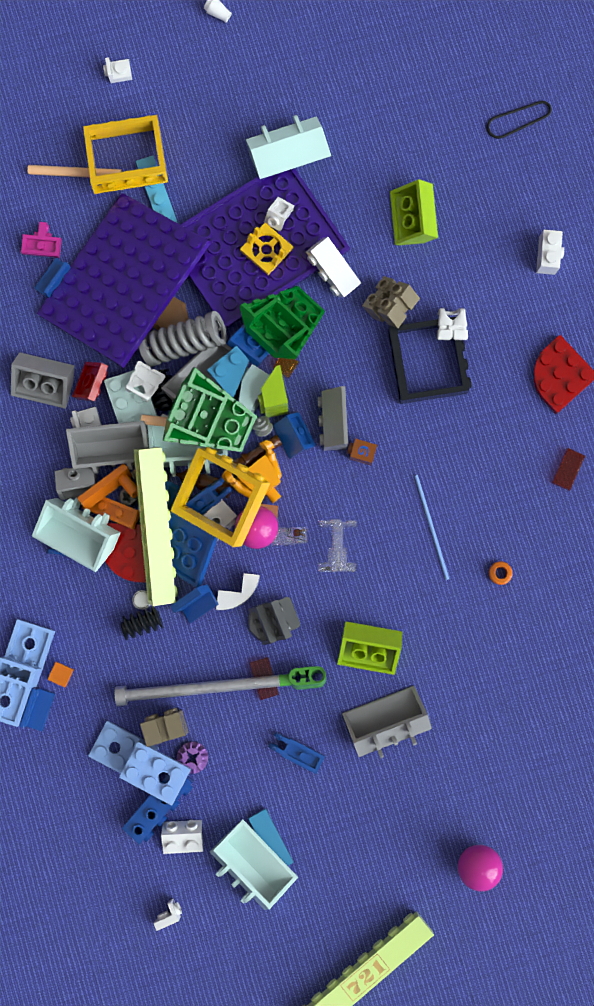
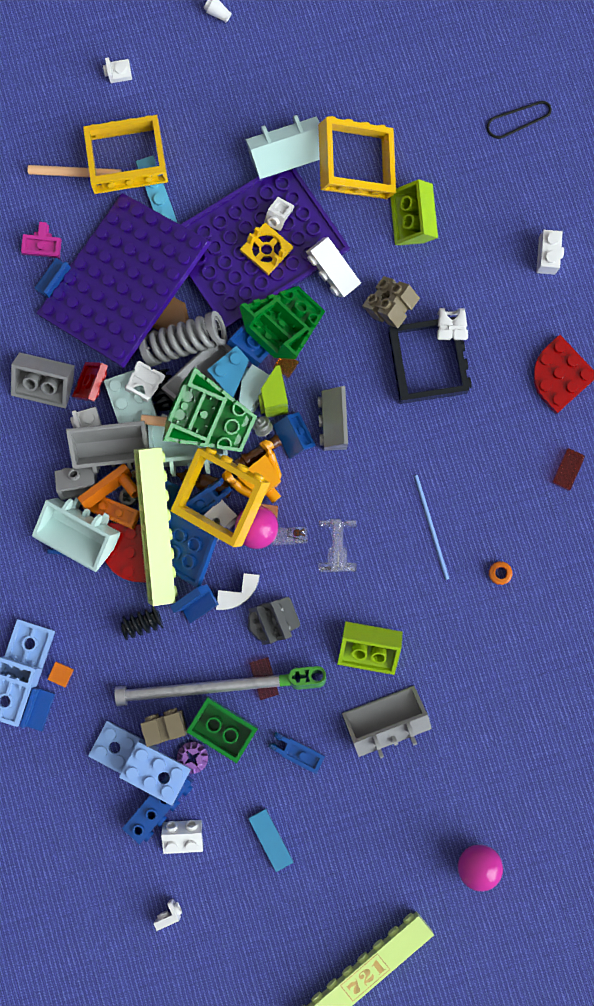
(140, 600): white piece -> none
(222, 729): none -> green brick
(253, 866): light aqua piece -> none
(351, 186): none -> yellow window
(362, 451): dark orange brick -> none

